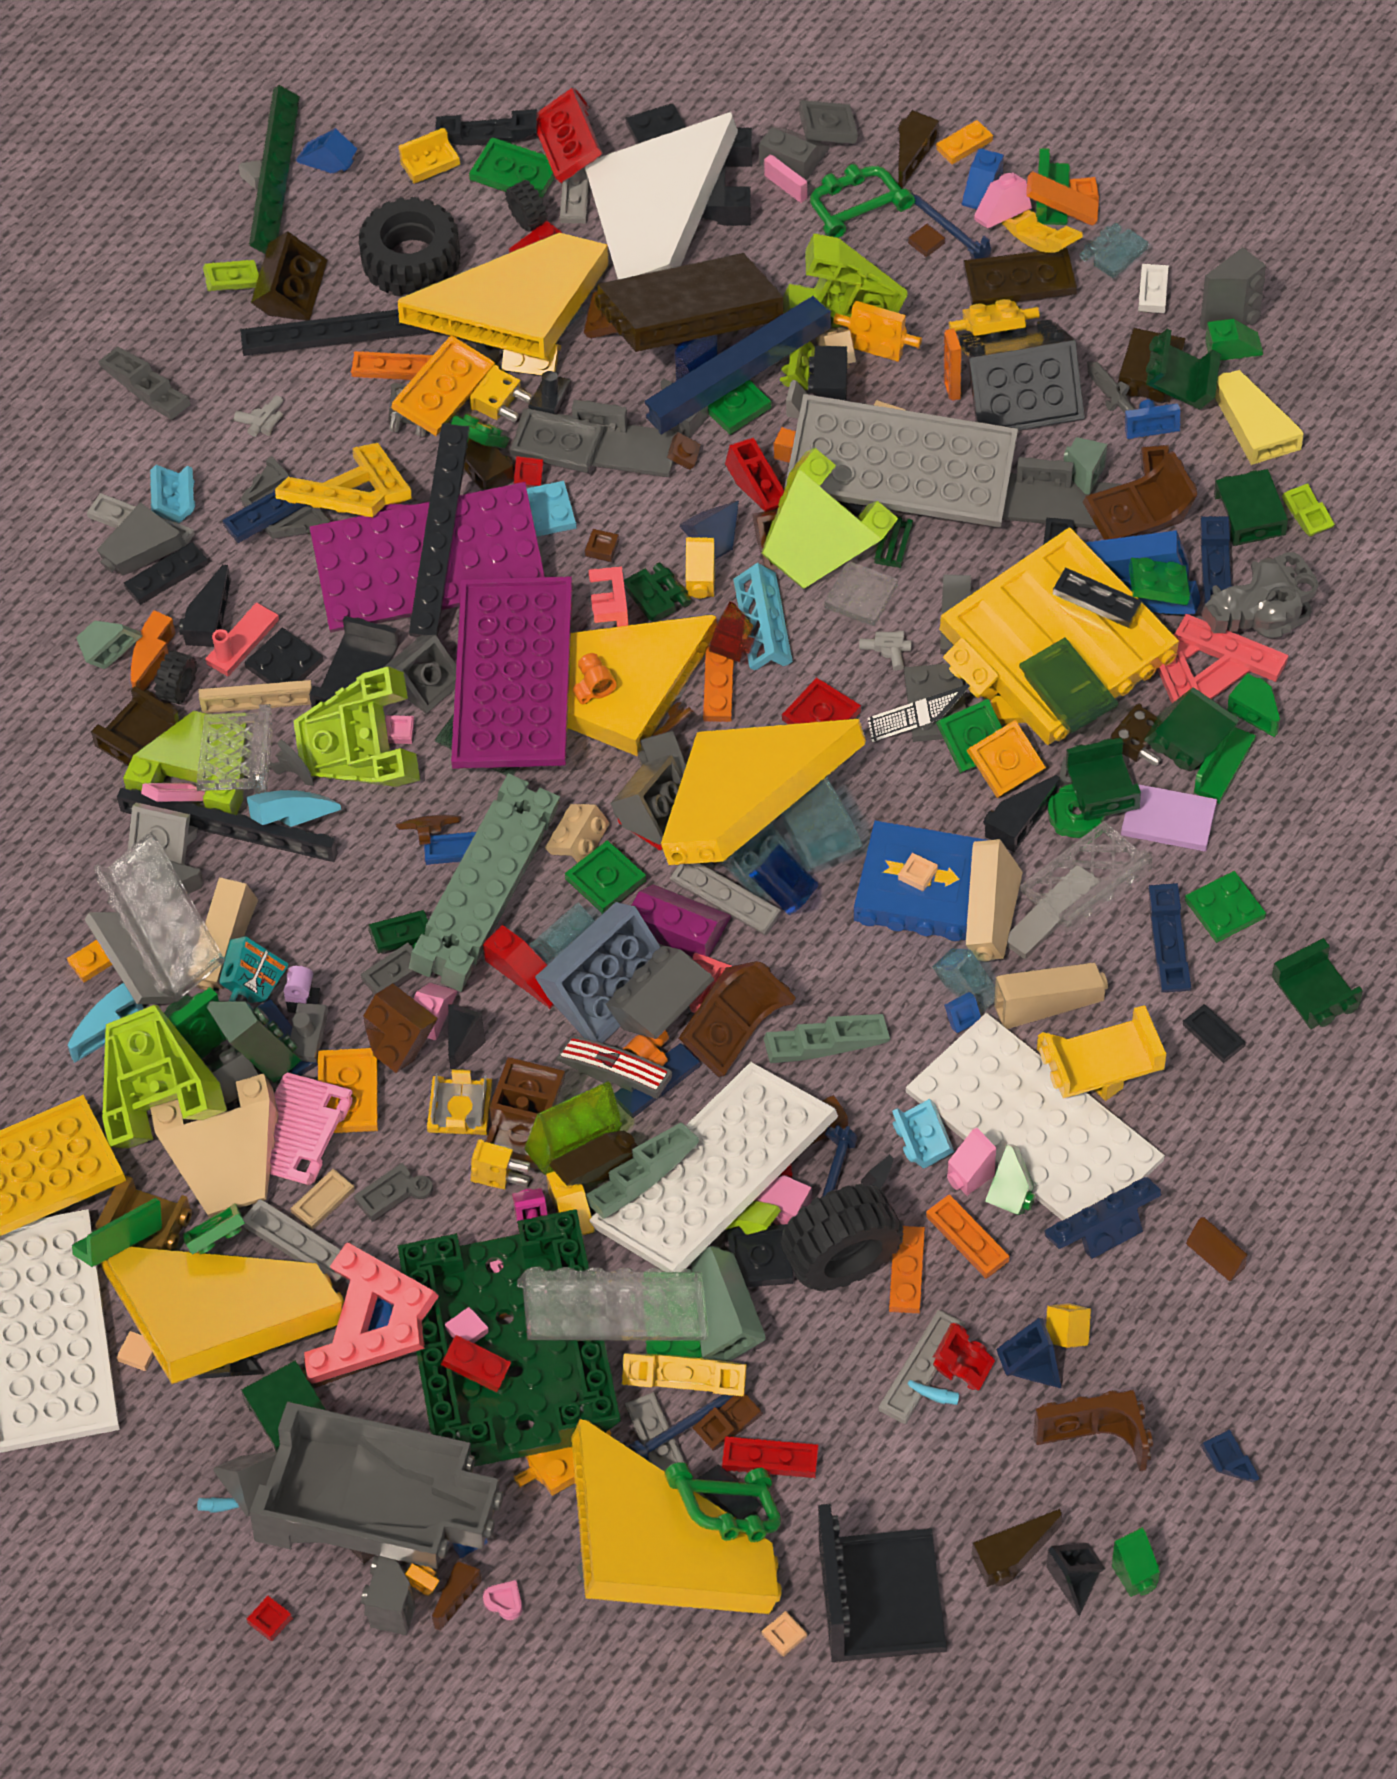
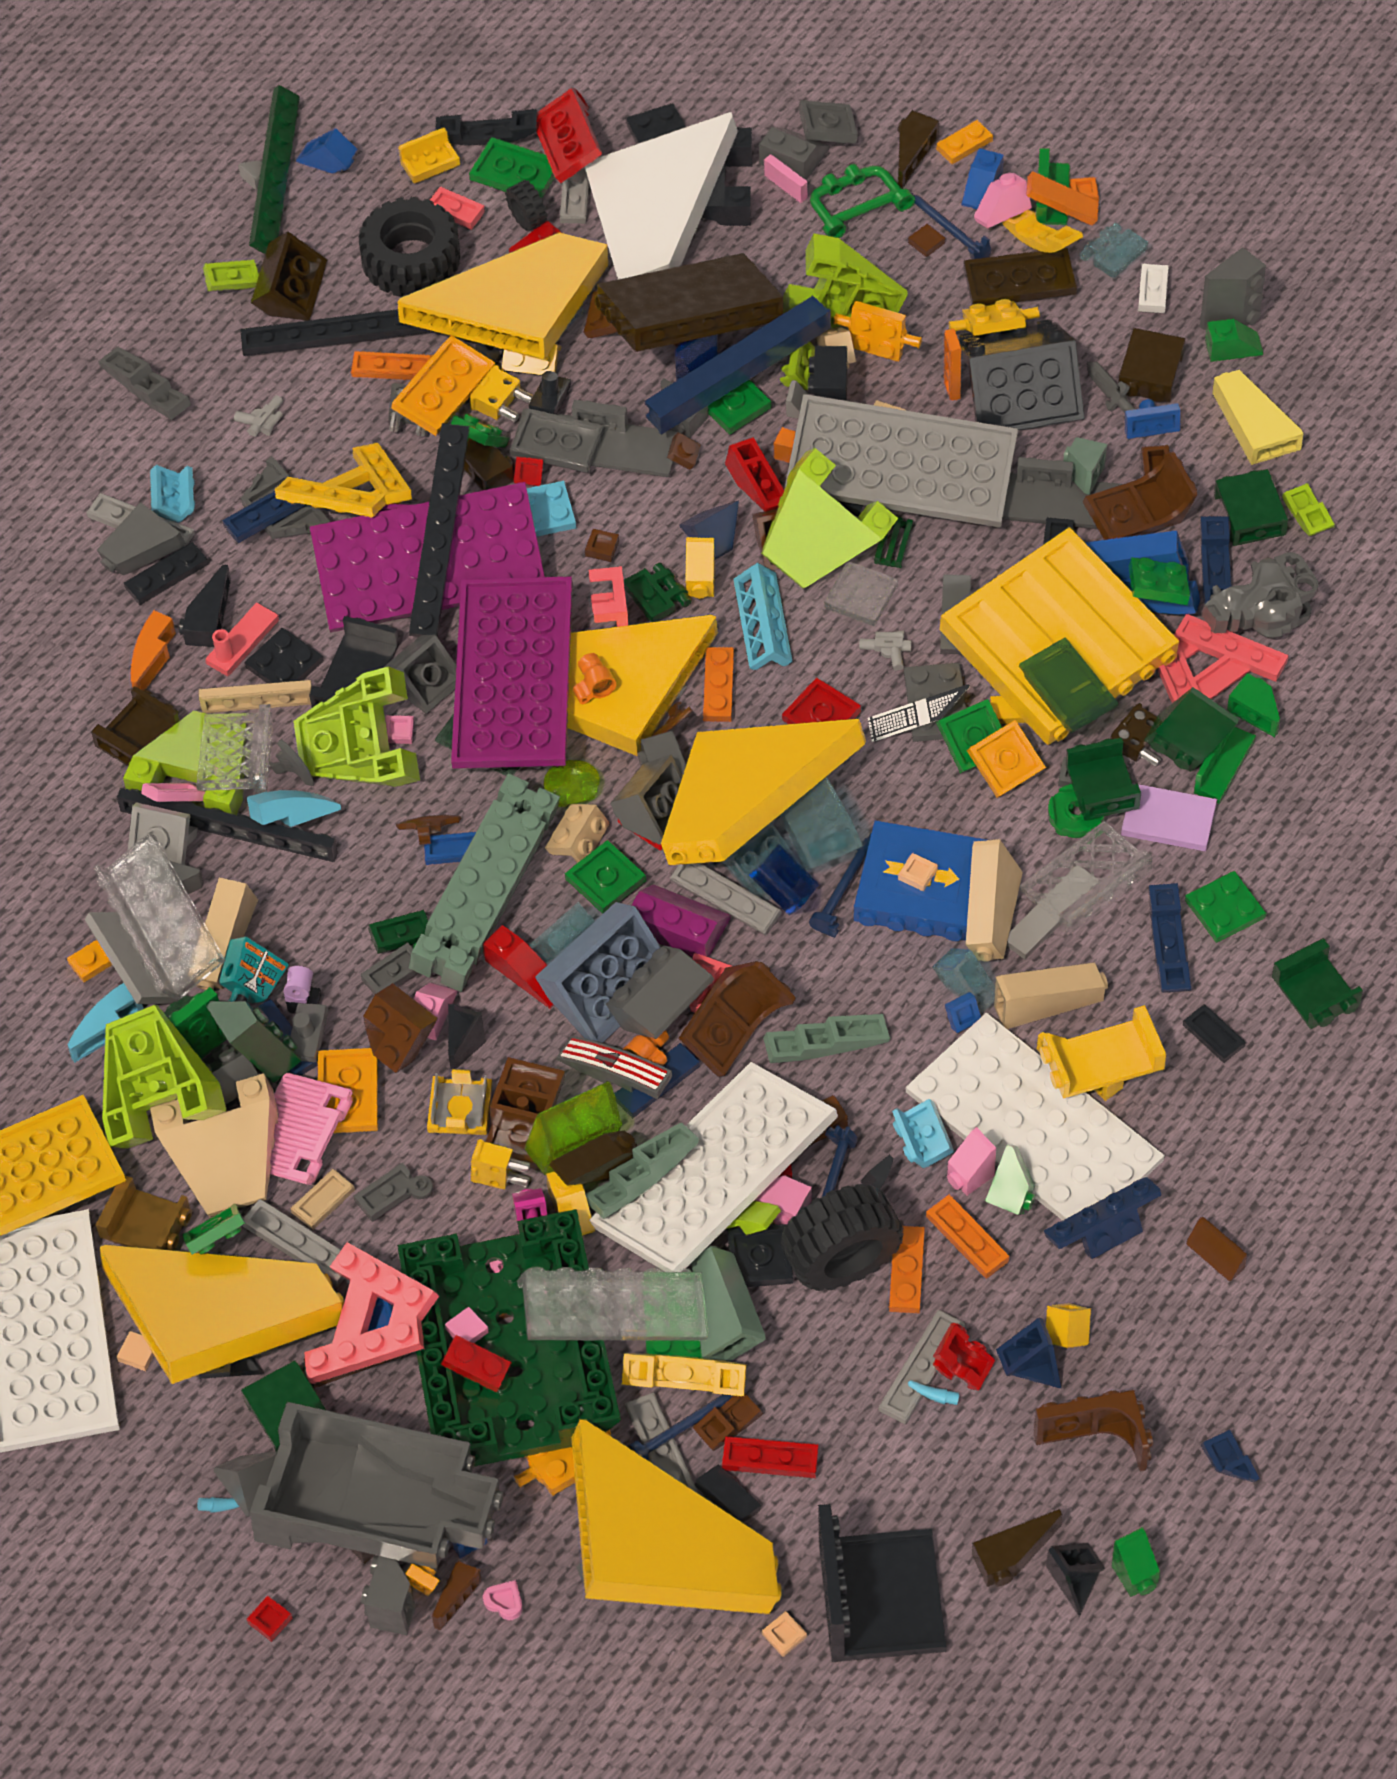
(106, 642): sand green slope -> none
(119, 1234): green panel -> none
(175, 677): black tyre -> none
(463, 210): none -> coral plate
(573, 782): none -> clear neon green dish
(732, 634): clear red slope -> none
(756, 1484): green bar -> none
(824, 921): none -> dark blue piece
(973, 668): yellow bracket -> none
(1019, 813): black slope -> none
(1097, 597): black plate -> none
(1182, 374): dark green panel -> none

